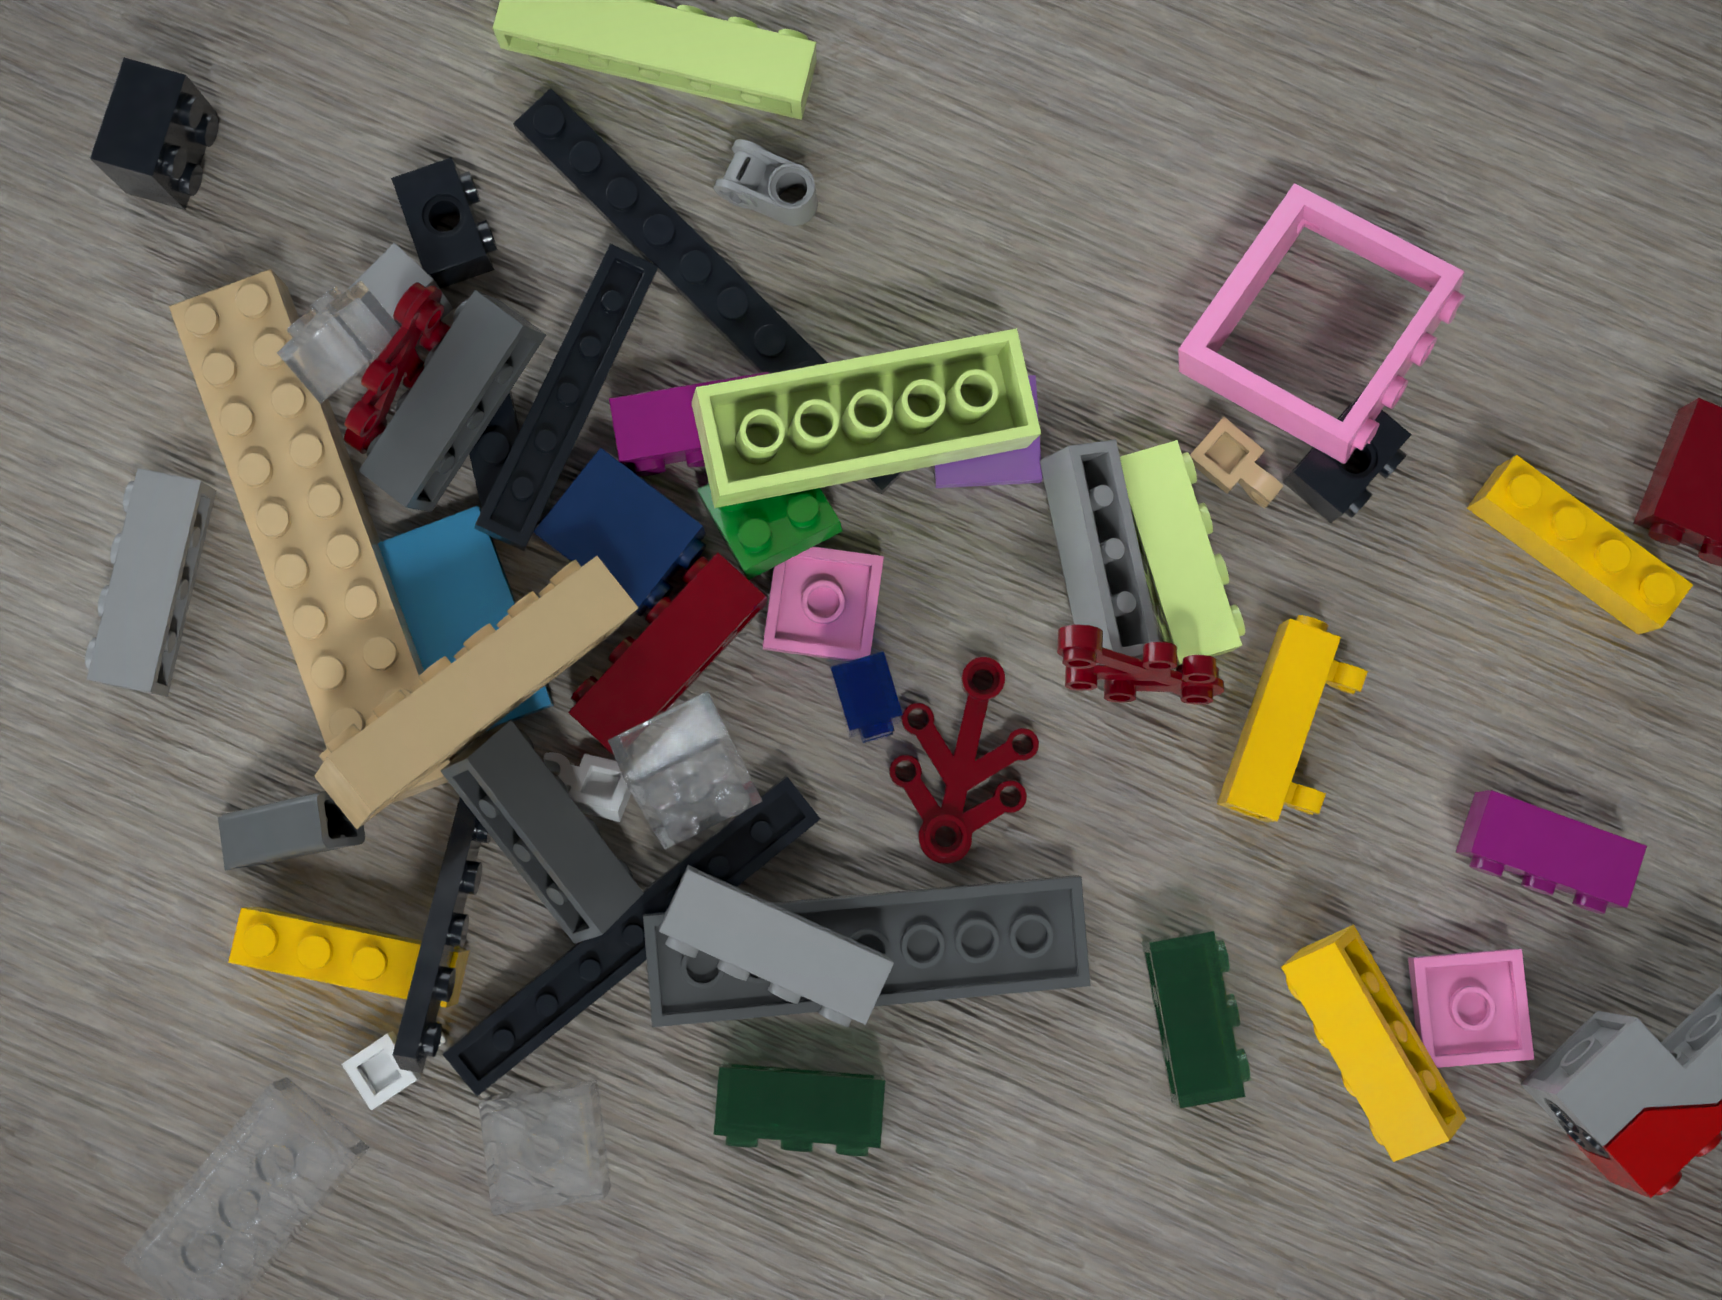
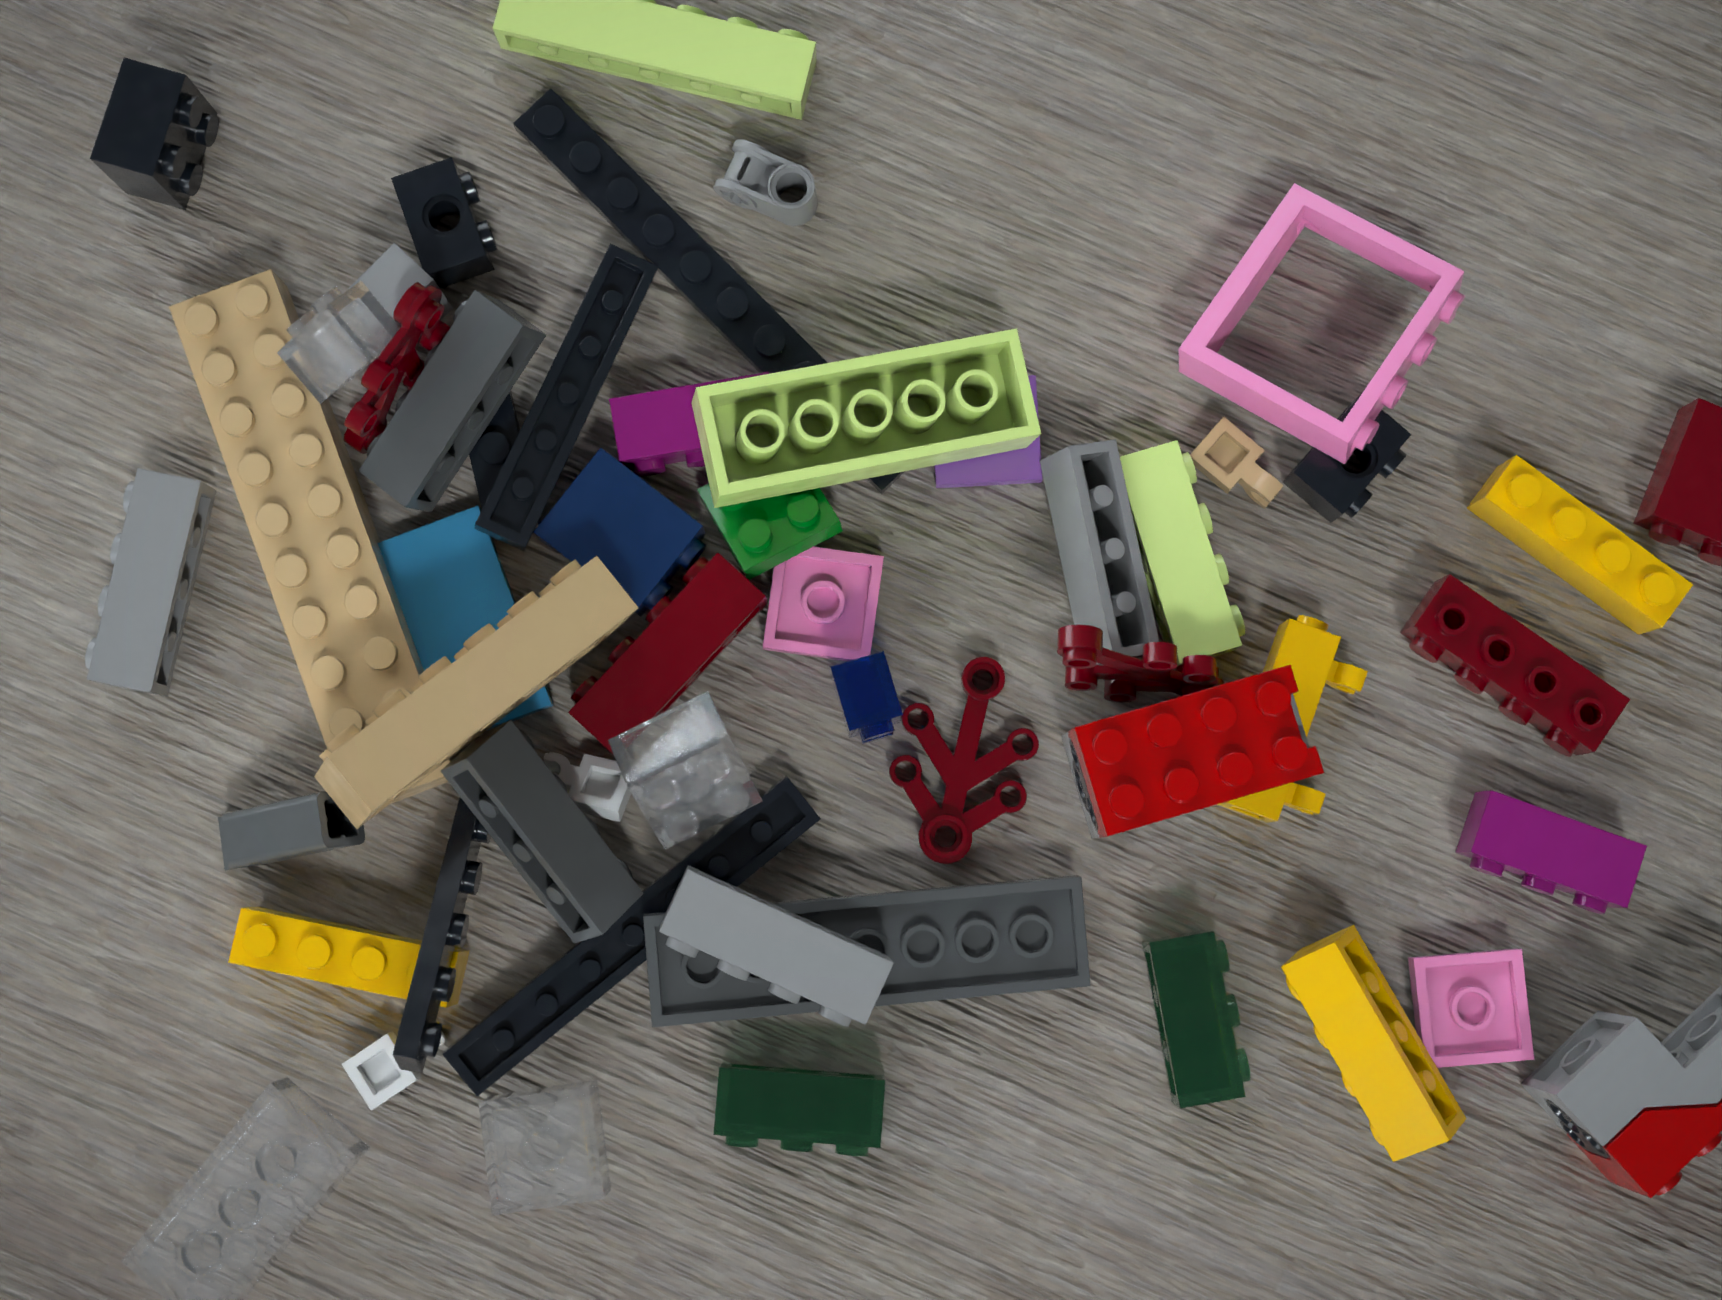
(1190, 752): none -> red piece
(1514, 667): none -> dark red brick

